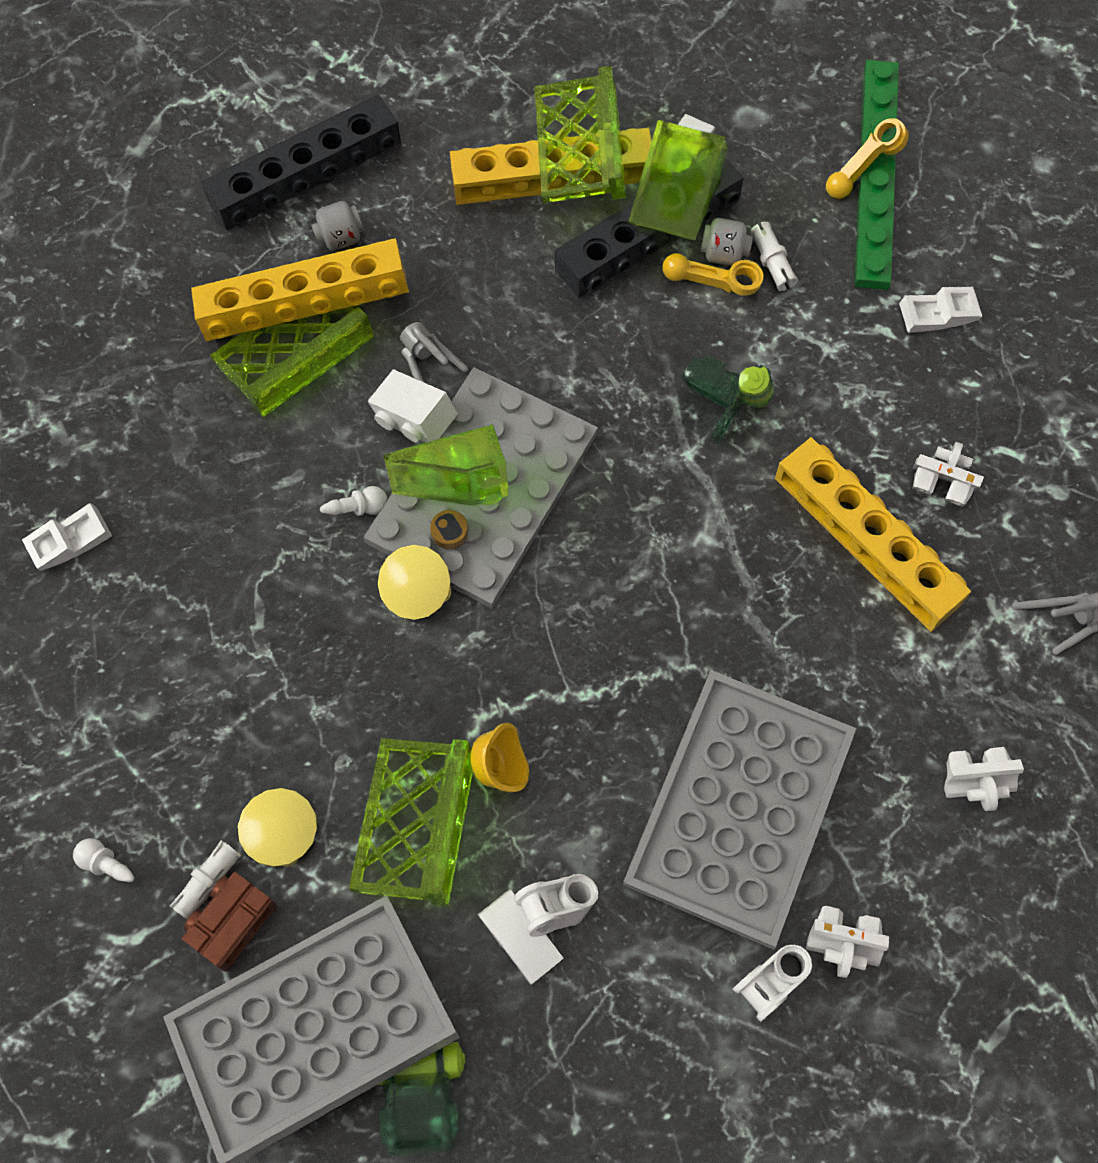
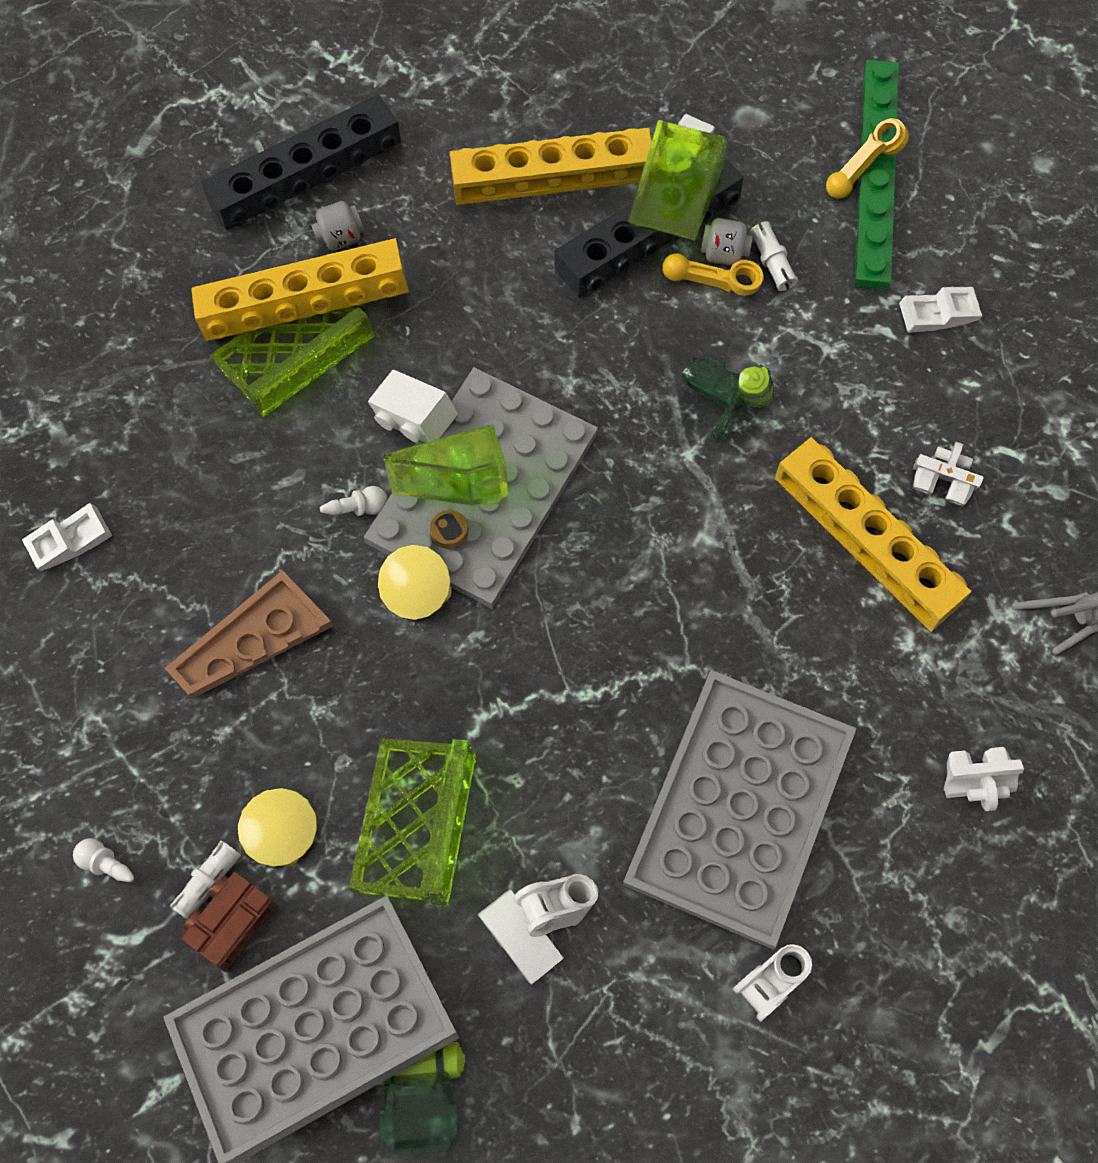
(253, 633): none -> medium nougat wing
(422, 344): light grey plant -> none
(499, 759): yellow helmet -> none
(608, 137): clear neon green fence -> none
(845, 944): white hips -> none

